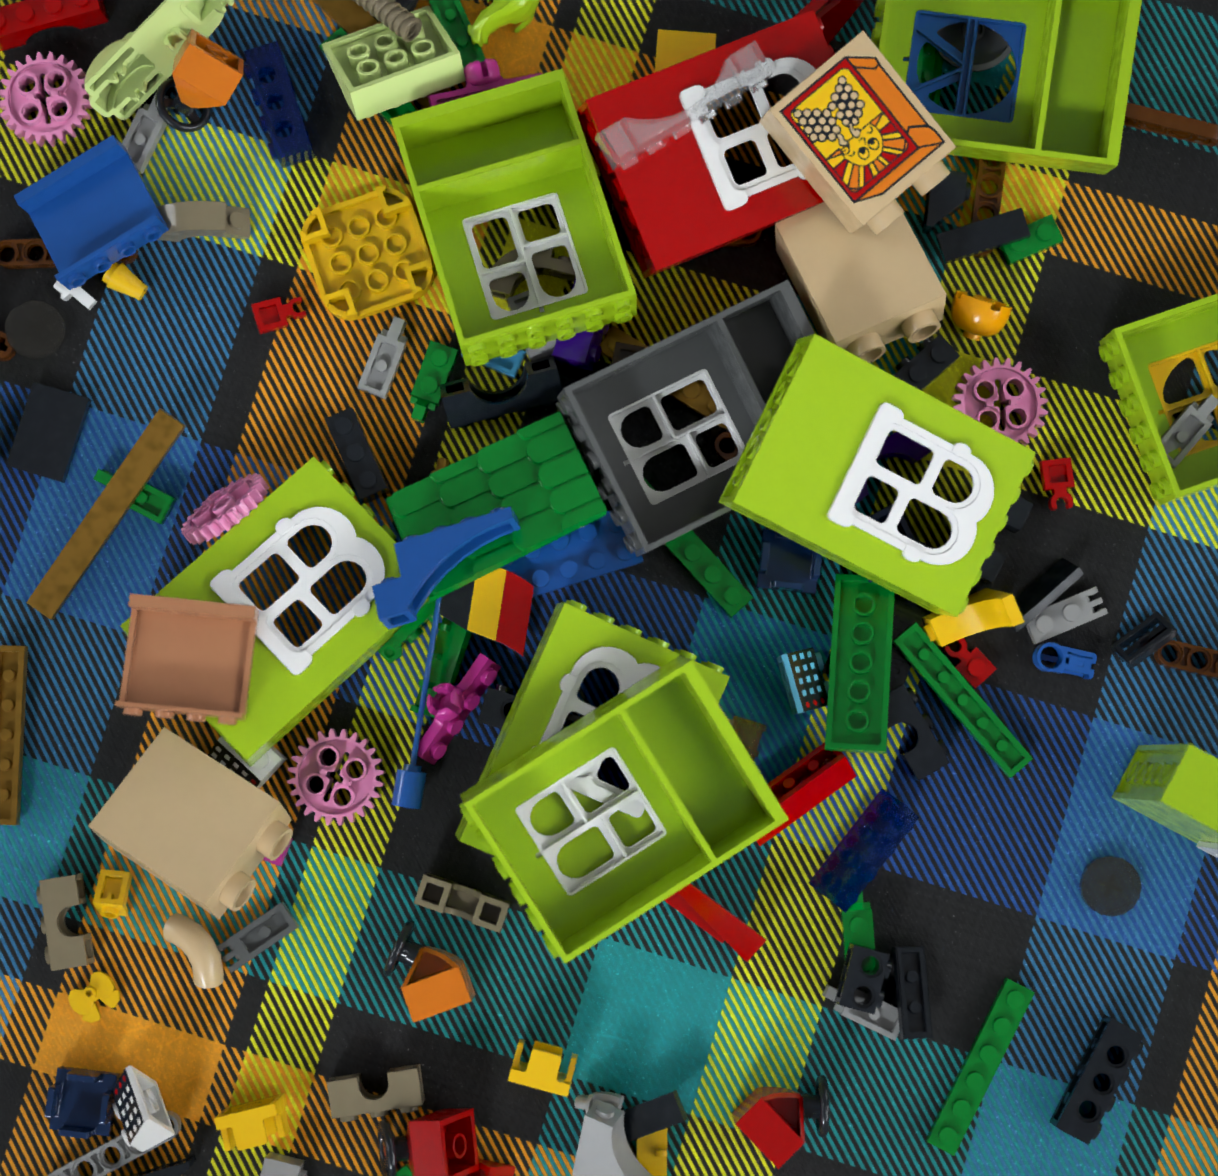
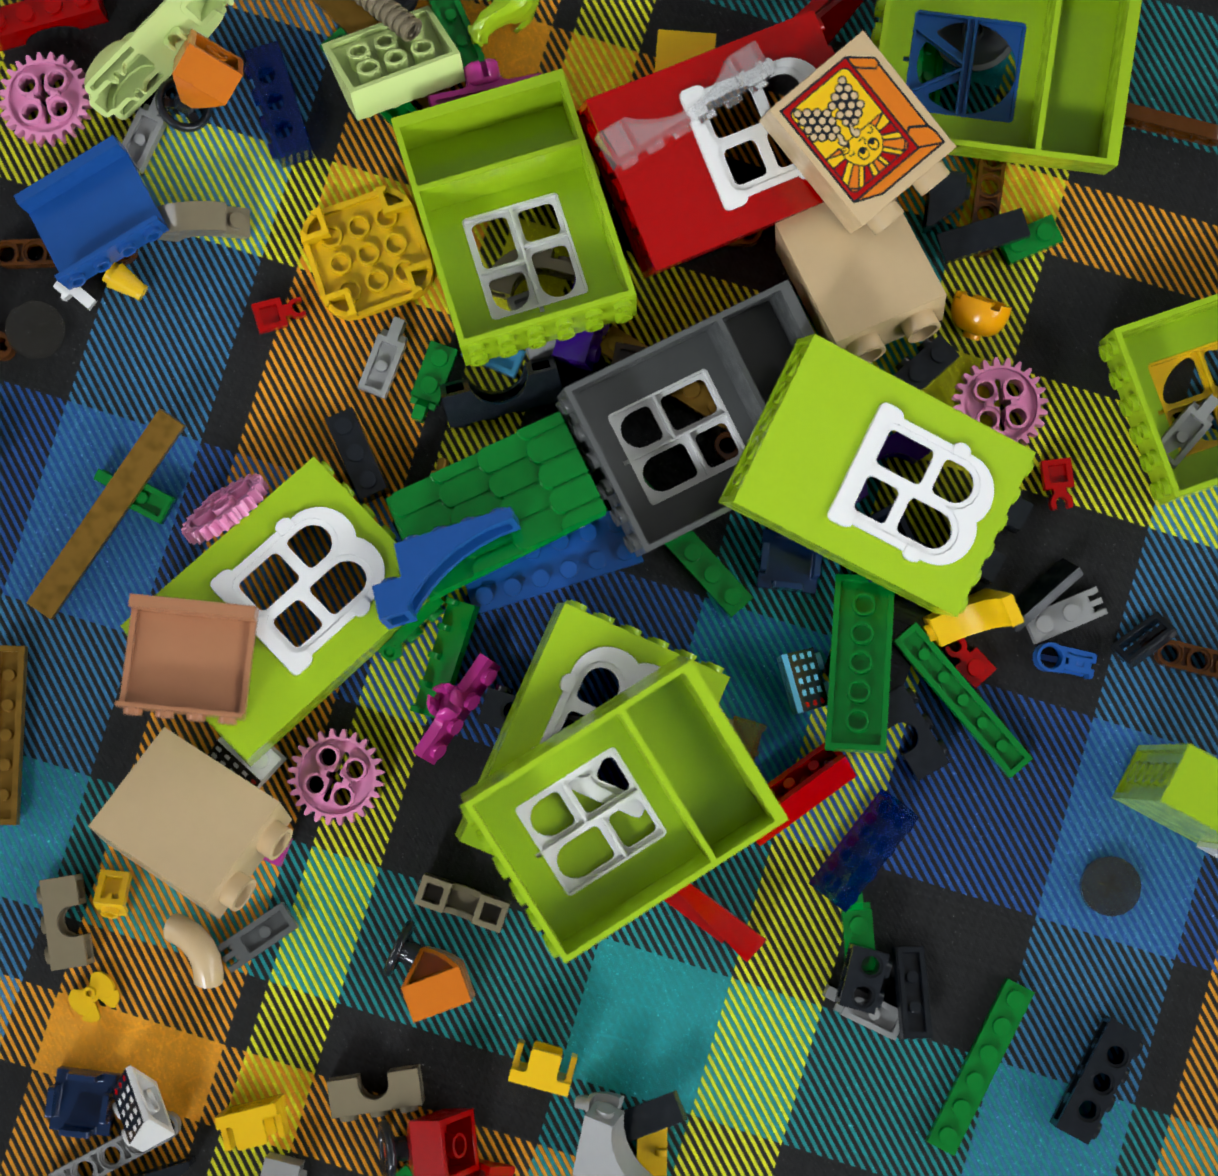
(48, 432): black tile -> none
(491, 607): flag -> none
(776, 1118): red piece -> none

